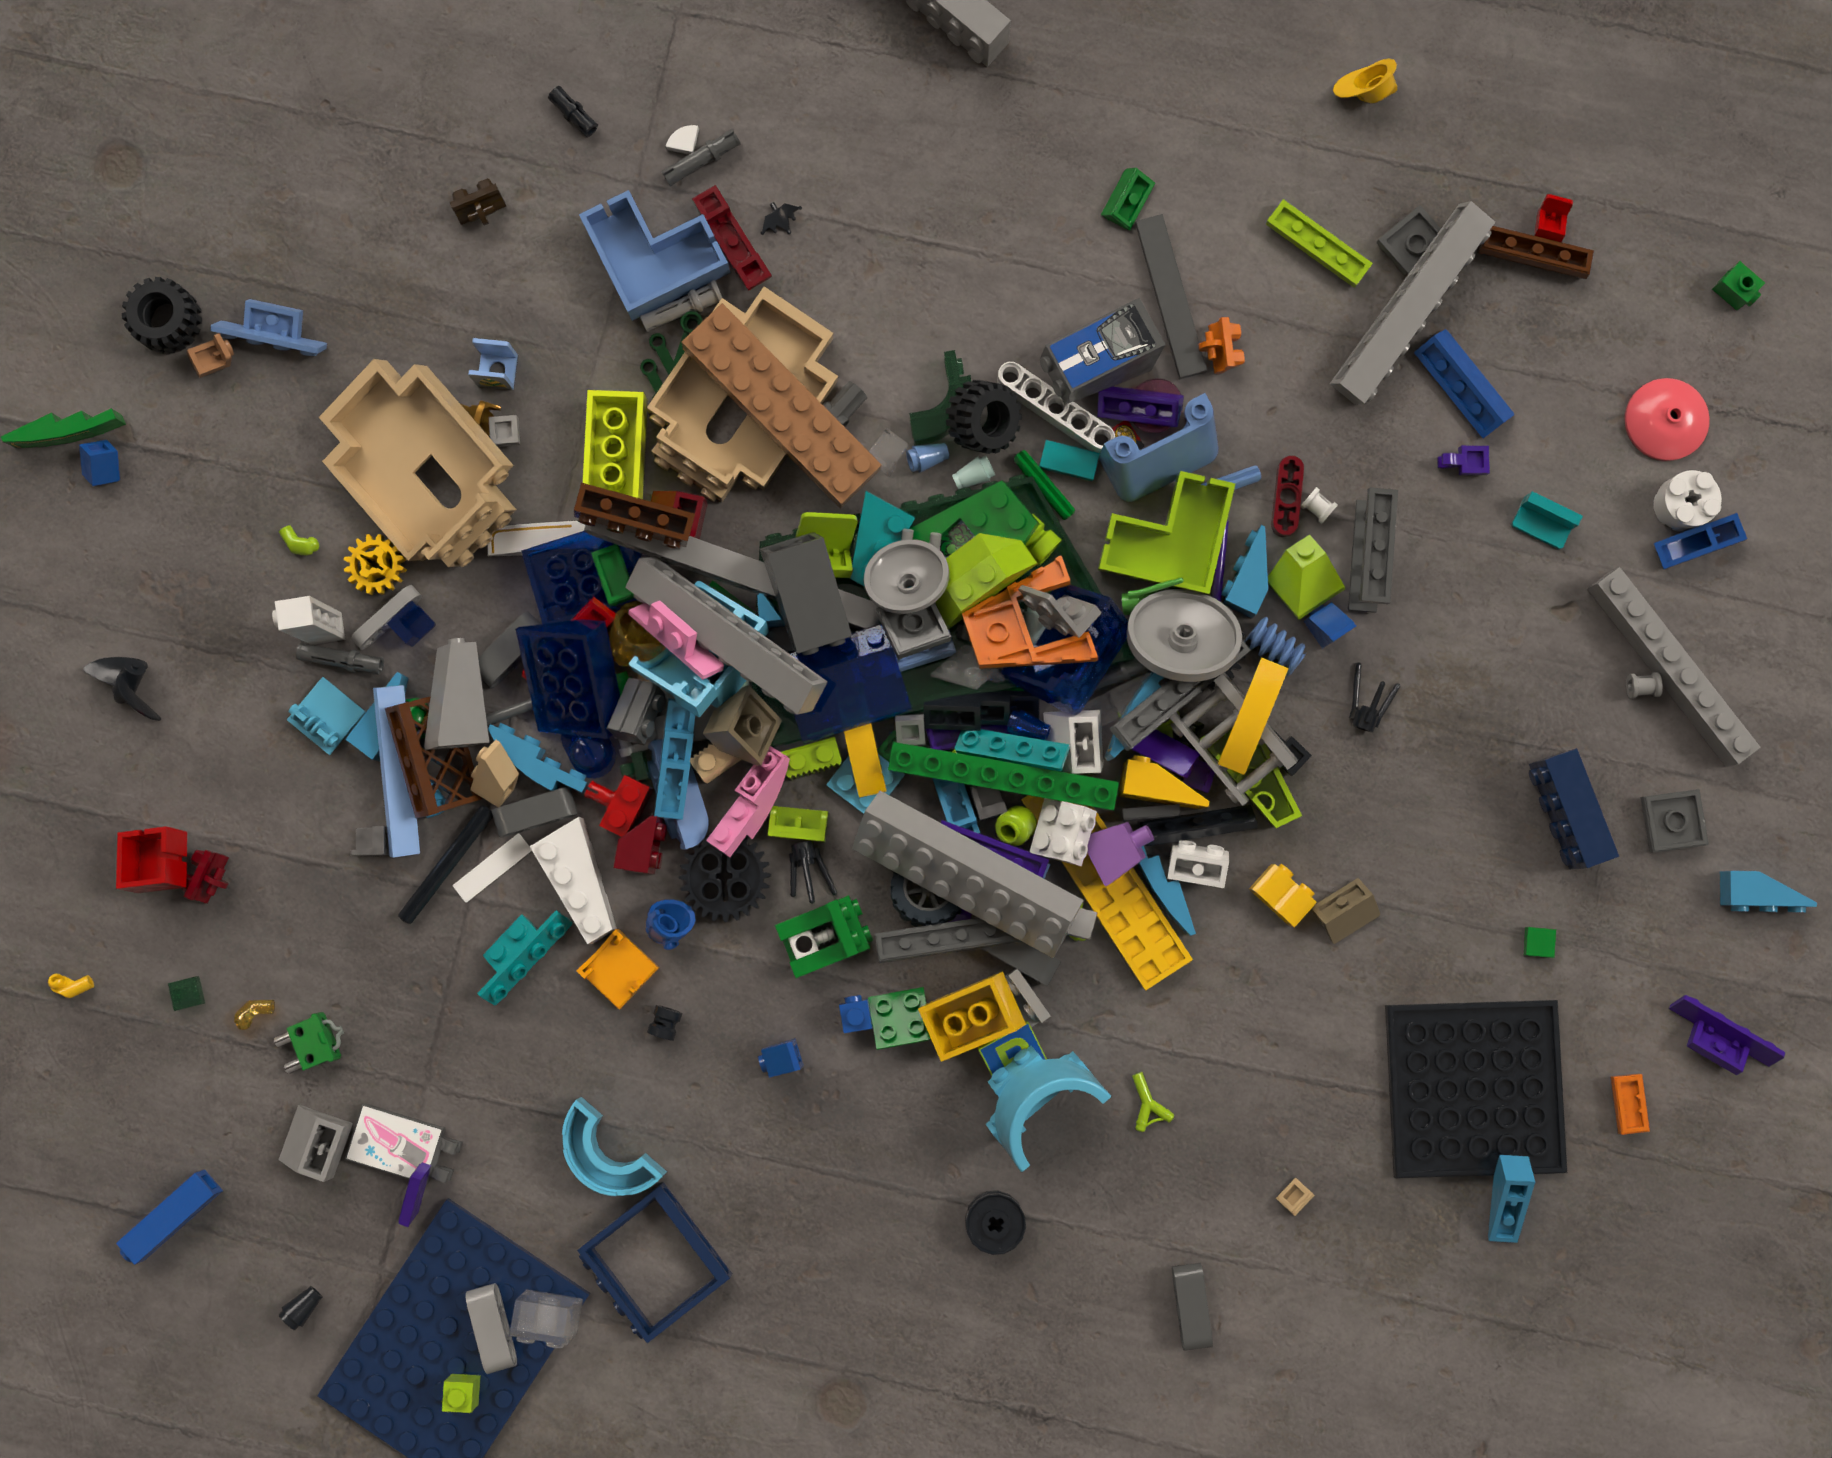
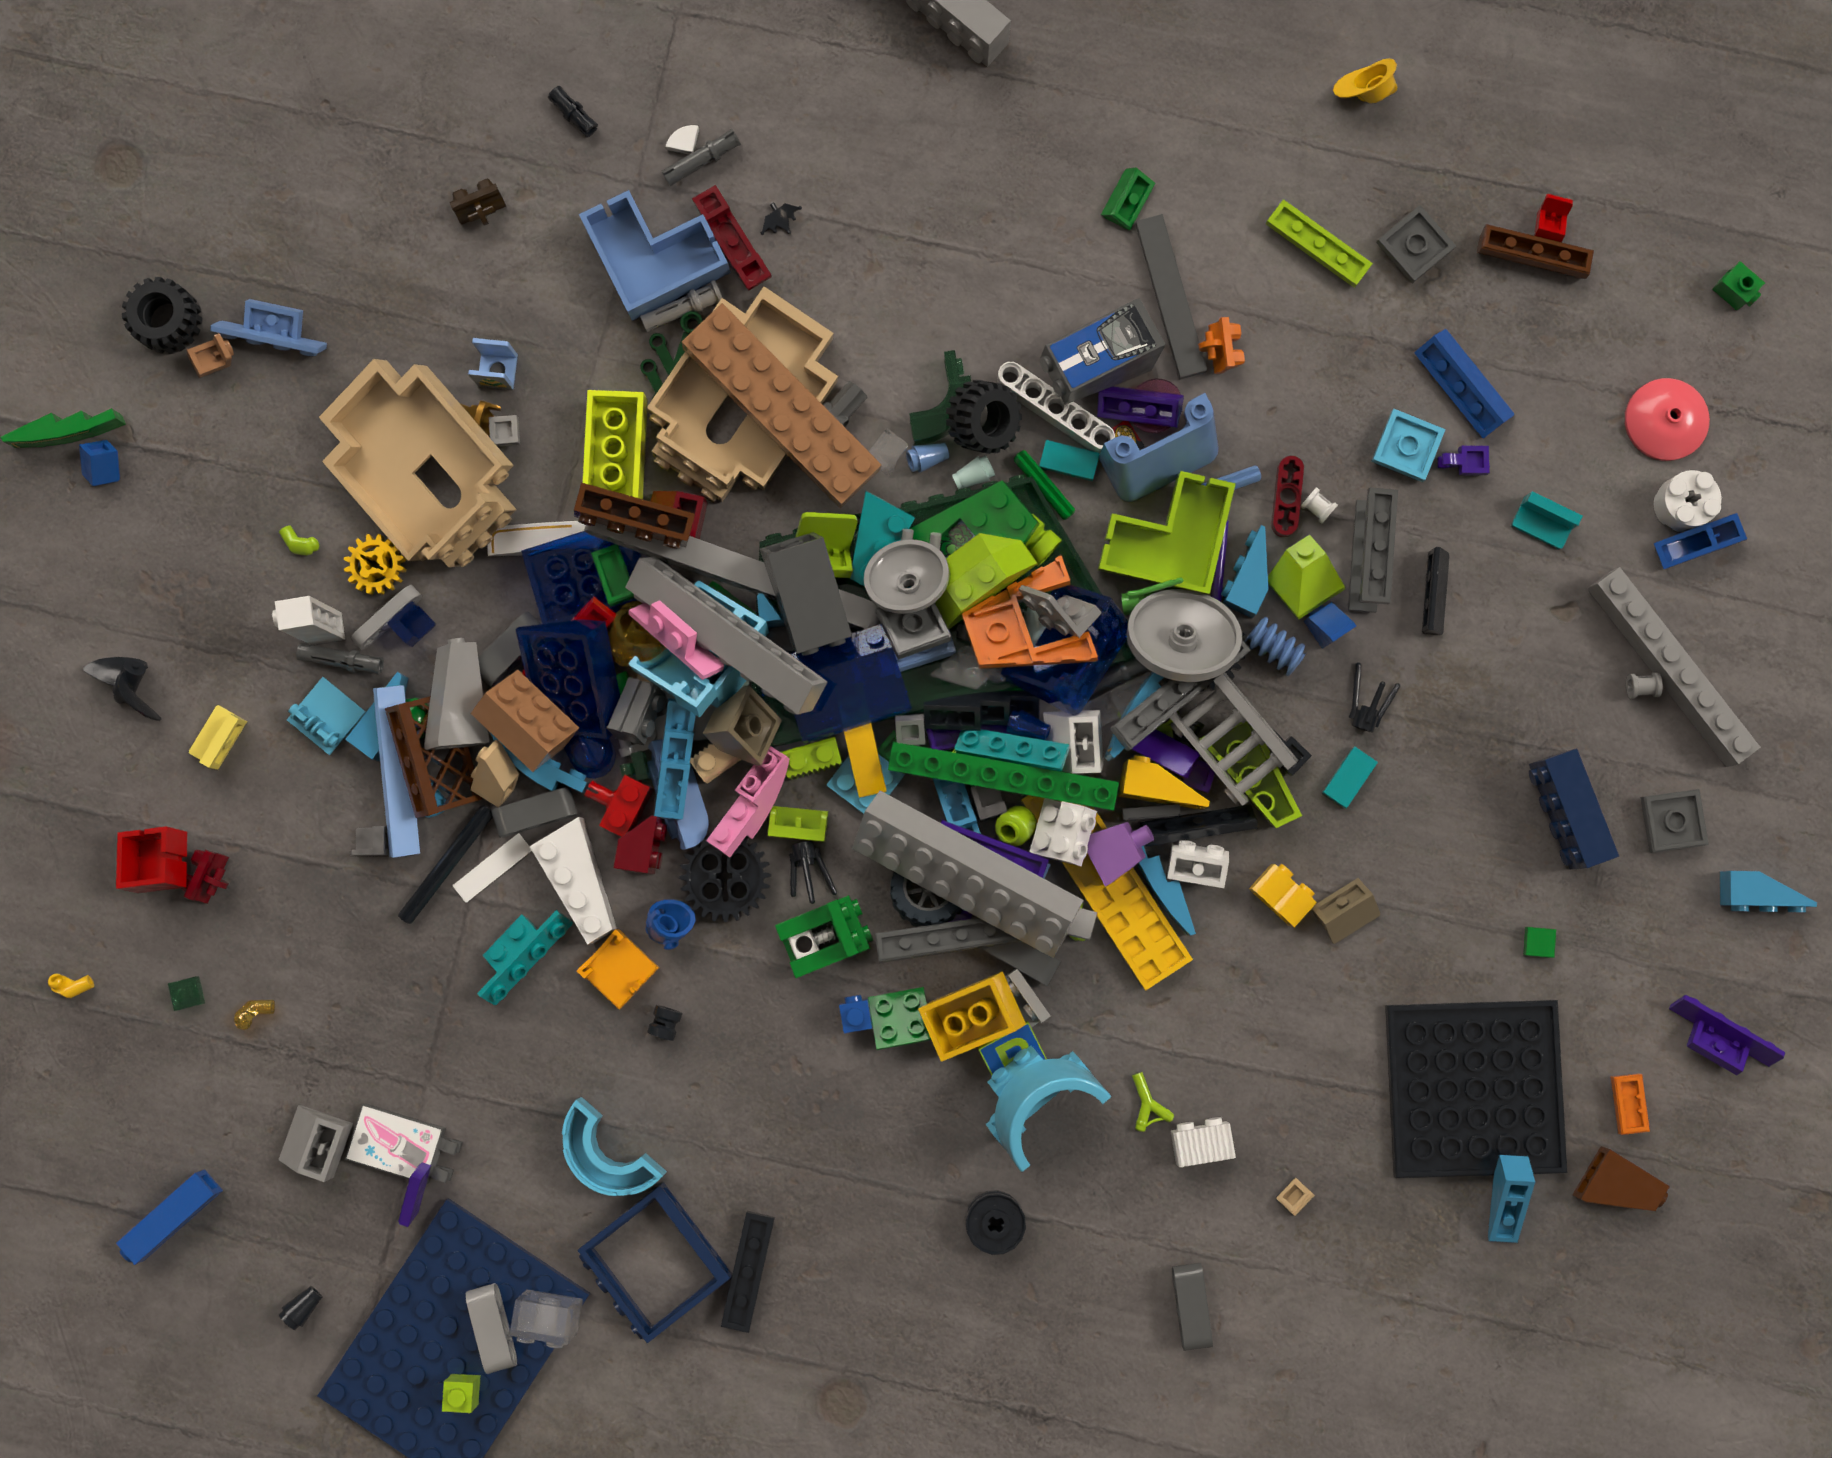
(217, 737): none -> light yellow panel
(315, 1042): green piece -> none
(524, 720): none -> medium nougat brick
(747, 1271): none -> black plate
(781, 1058): blue slope -> none
(1203, 1142): none -> white brick
(1253, 716): yellow slope -> none
(1349, 777): none -> teal tile
(1408, 445): none -> medium azure plate
(1412, 303): light grey brick -> none
(1435, 591): none -> black slope
(1620, 1183): none -> reddish brown slope

